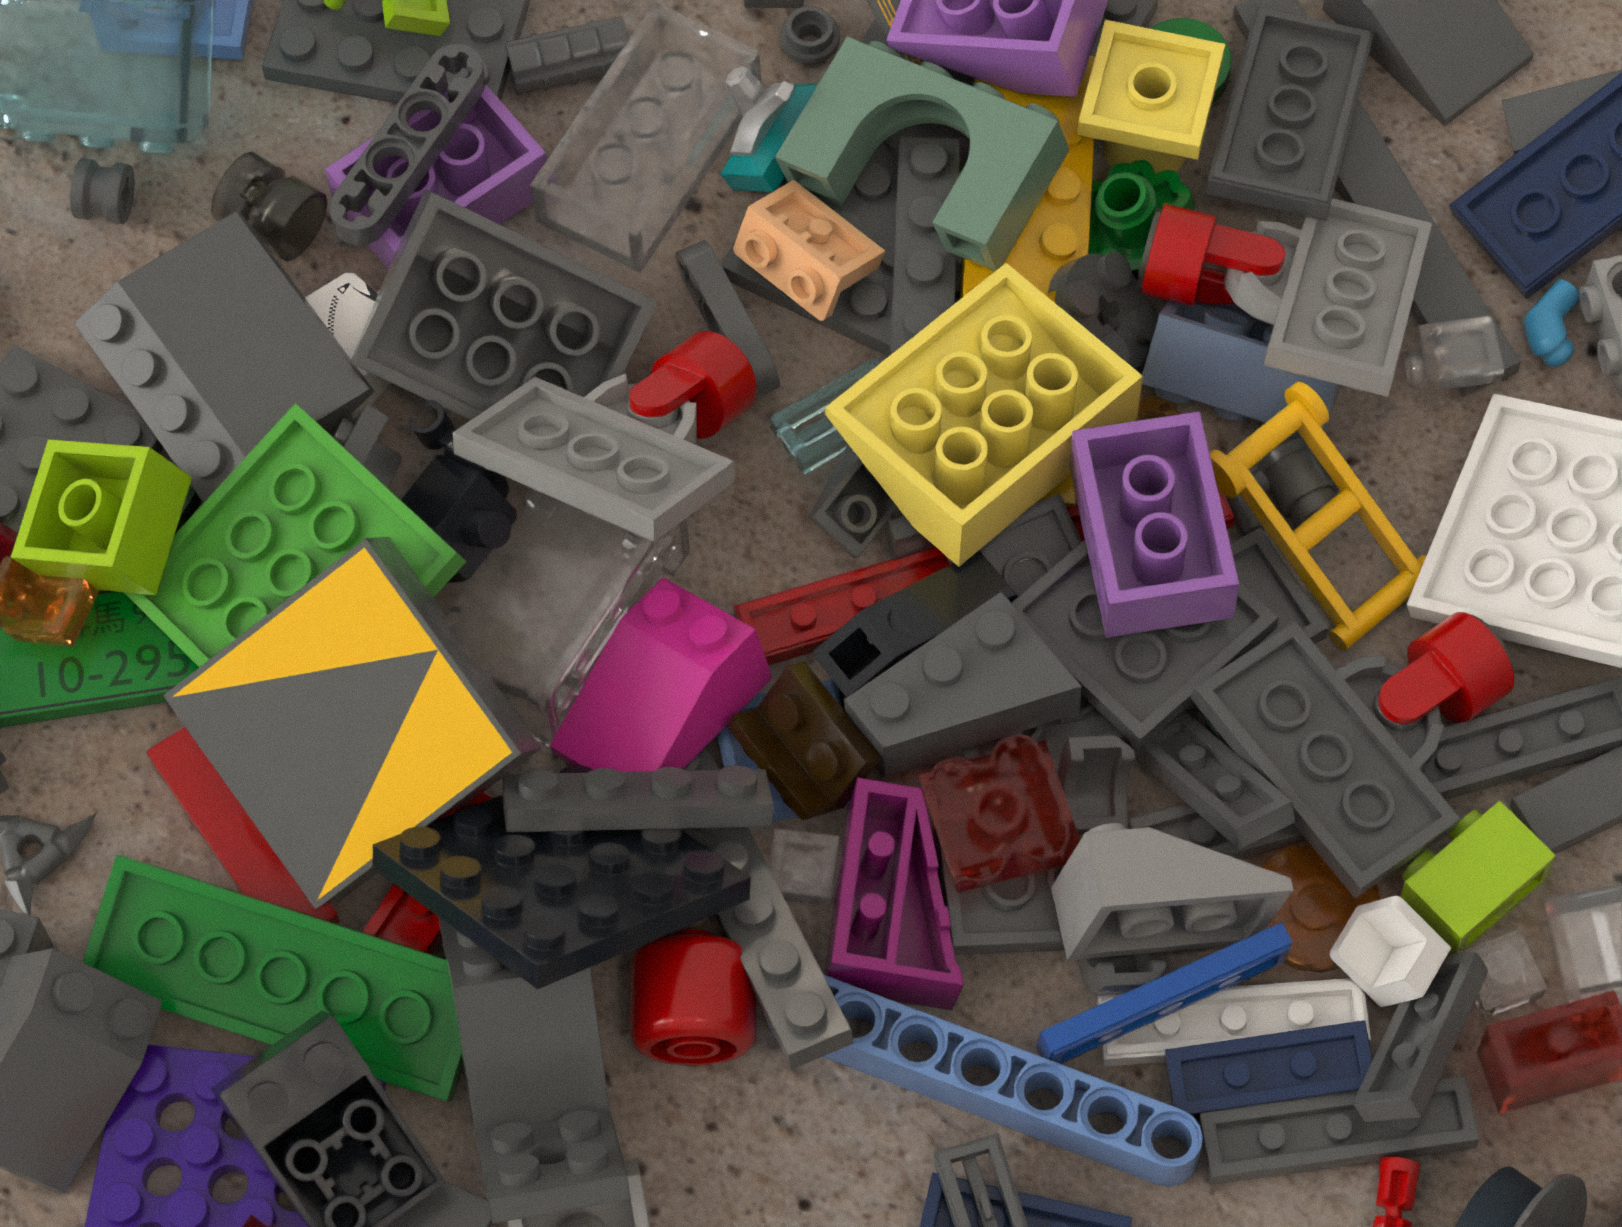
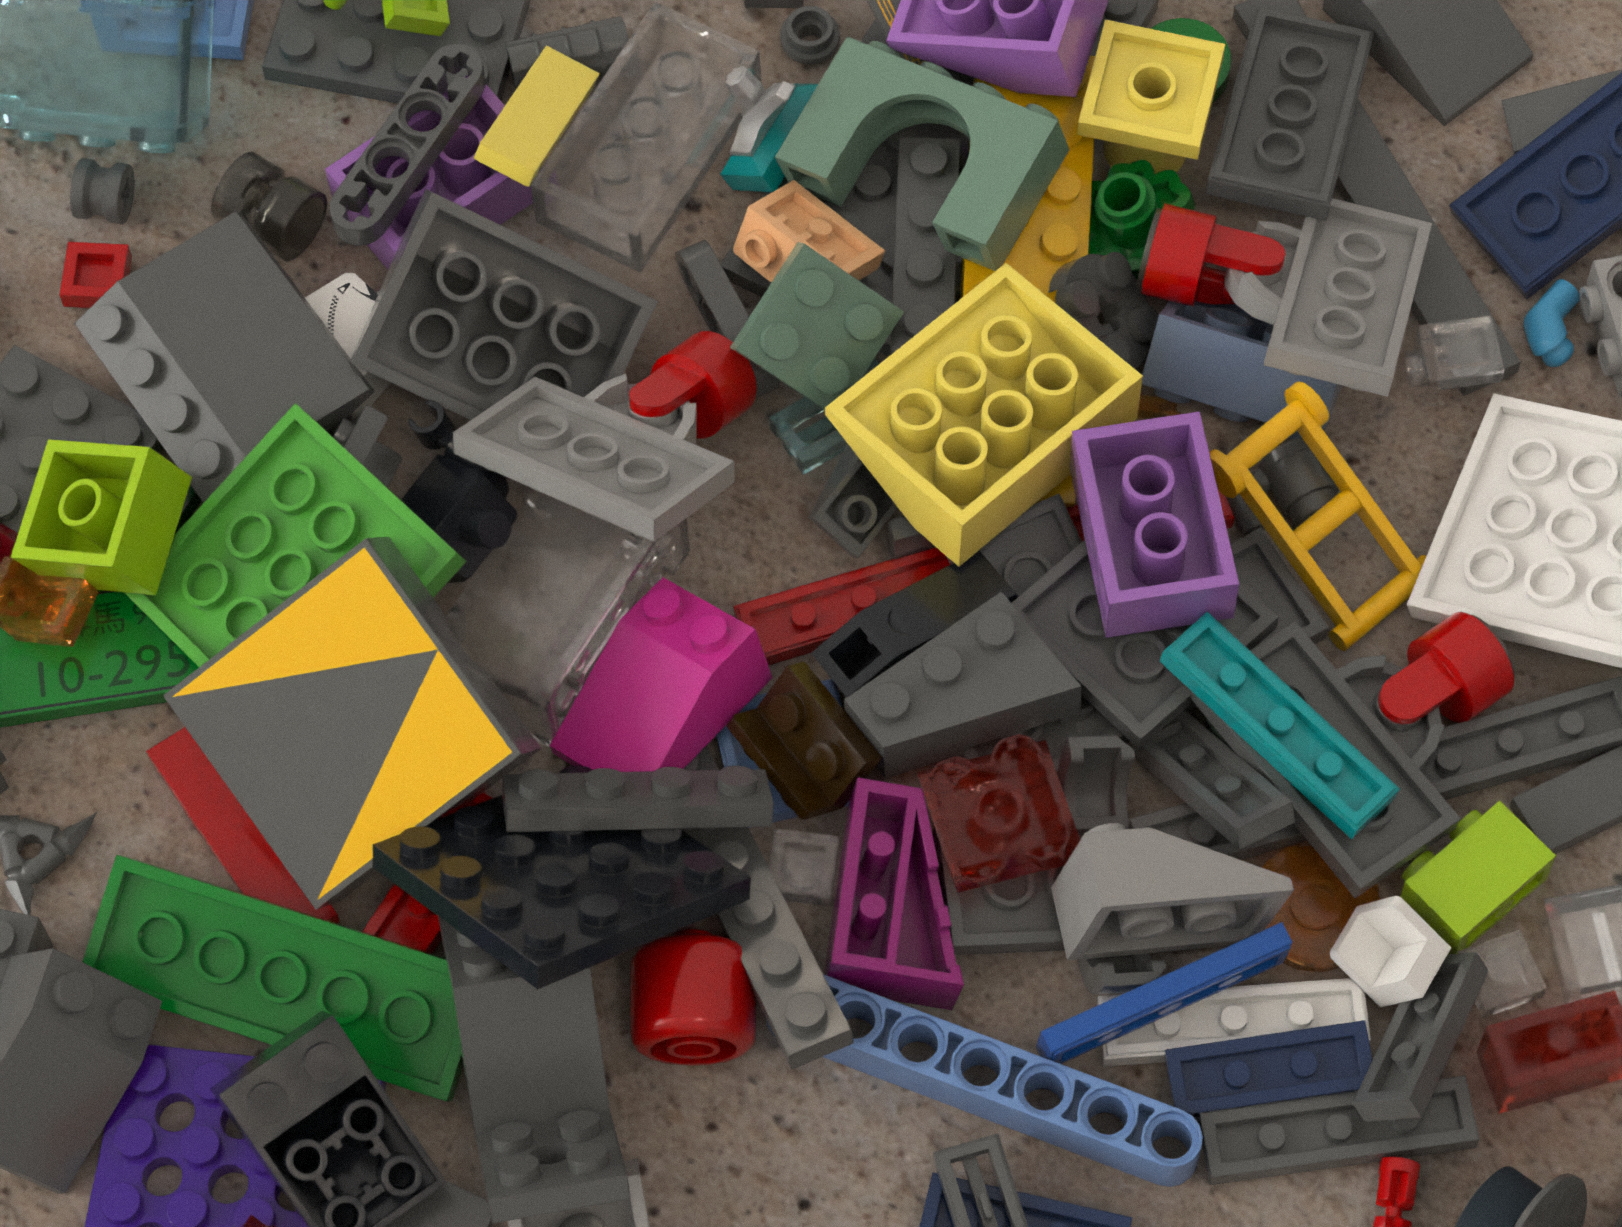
(92, 271): none -> red plate
(536, 116): none -> light yellow tile
(816, 327): none -> sand green plate
(1279, 725): none -> teal tile

